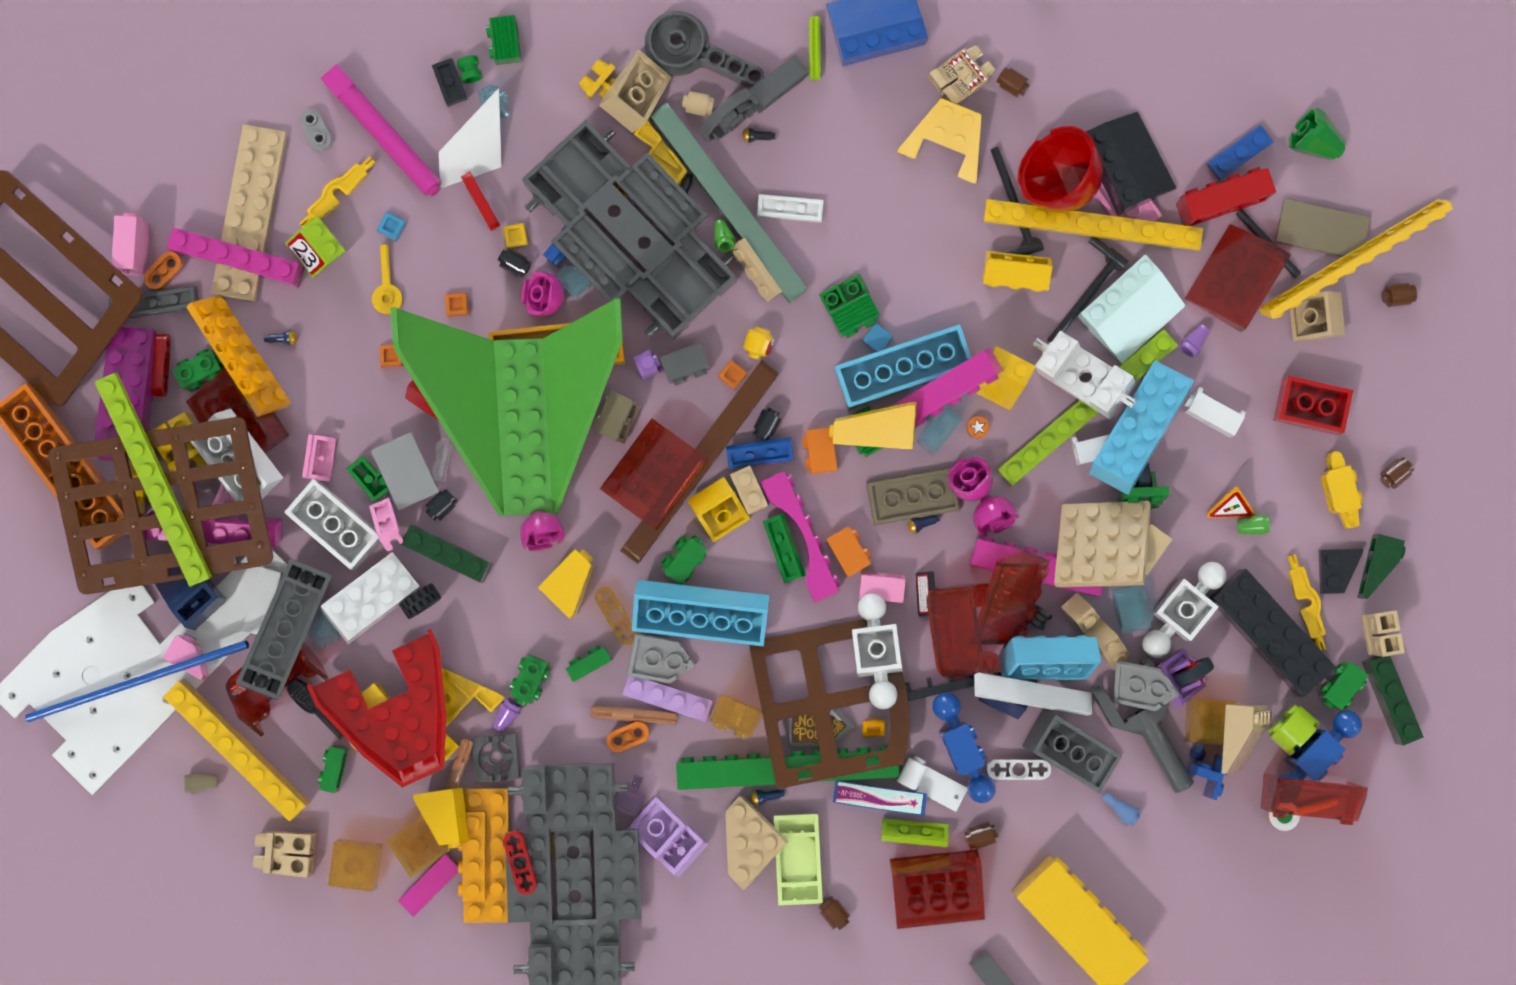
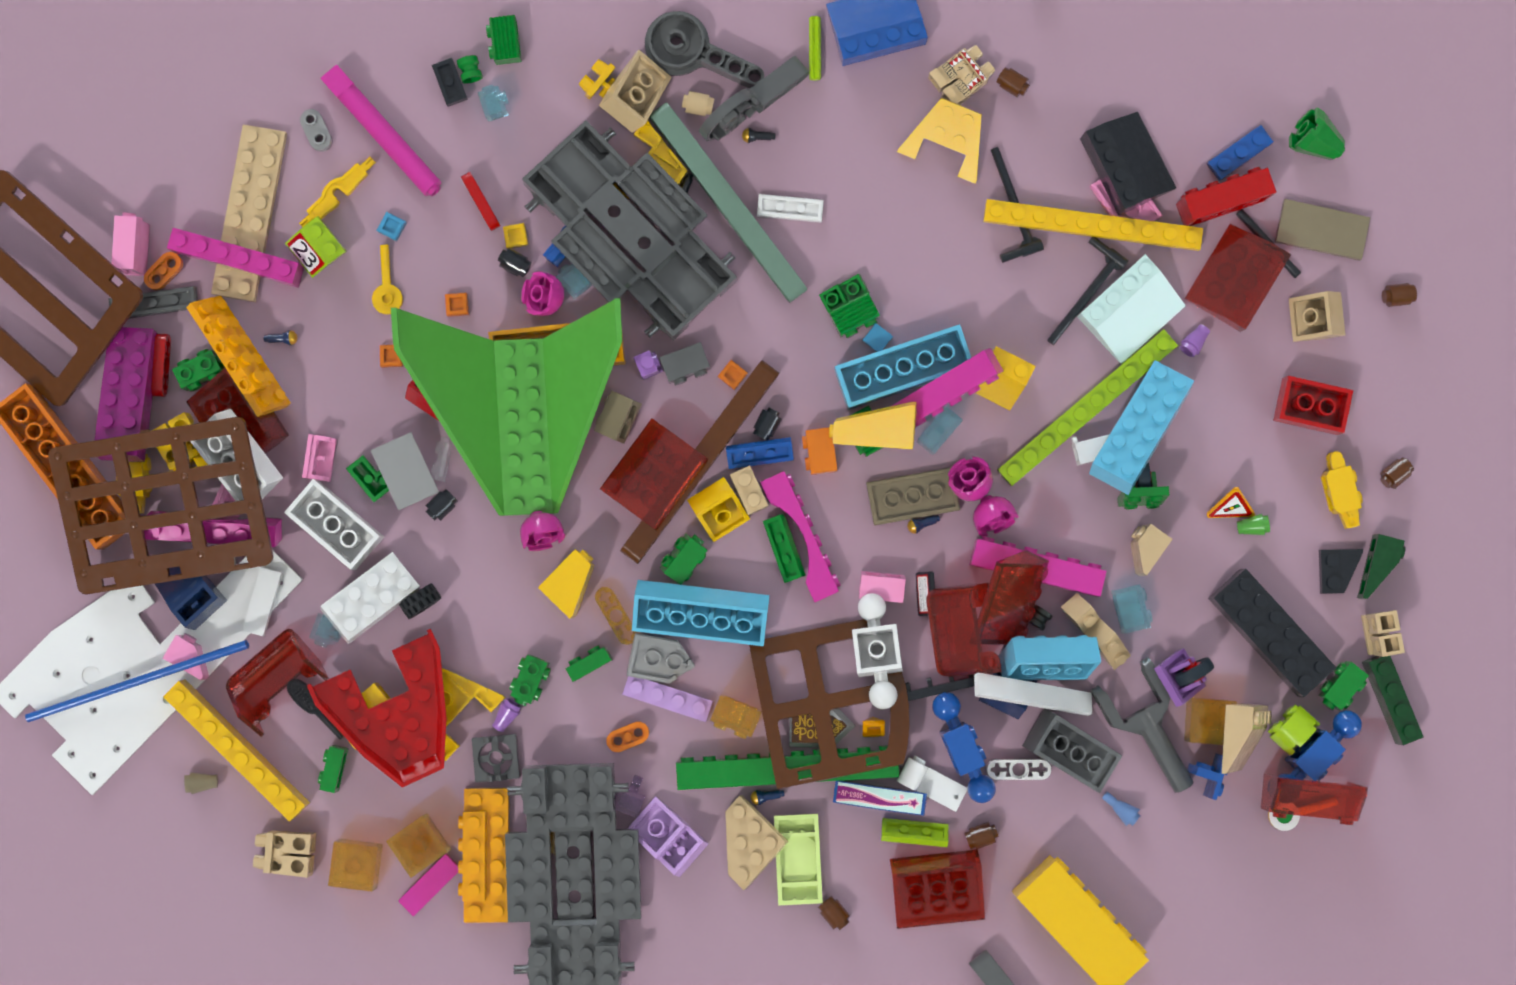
(153, 479): lime plate -> none
(283, 629): dark grey plate -> none
(385, 523): bright pink hinge -> none
(445, 815): yellow slope -> none
(446, 553): dark green brick -> none
(459, 764): nougat axle -> none
(474, 147): white sticker -> none
(515, 870): red beam -> none
(634, 715): nougat axle -> none
(723, 237): bright green cone -> none
(756, 270): tan plate -> none
(758, 342): yellow head -> none
(848, 551): orange brick -> none
(977, 427): orange tile -> none
(1017, 271): yellow brick -> none
(1061, 170): red piece -> none
(1066, 361): white brick -> none
(1102, 544): tan plate -> none
(1142, 686): light grey tile -> none
(1184, 609): white brick -> none
(1197, 752): dark blue piece -> none
(1213, 413): white brick -> none
(1302, 590): yellow piece -> none
(1357, 257): yellow plate -> none

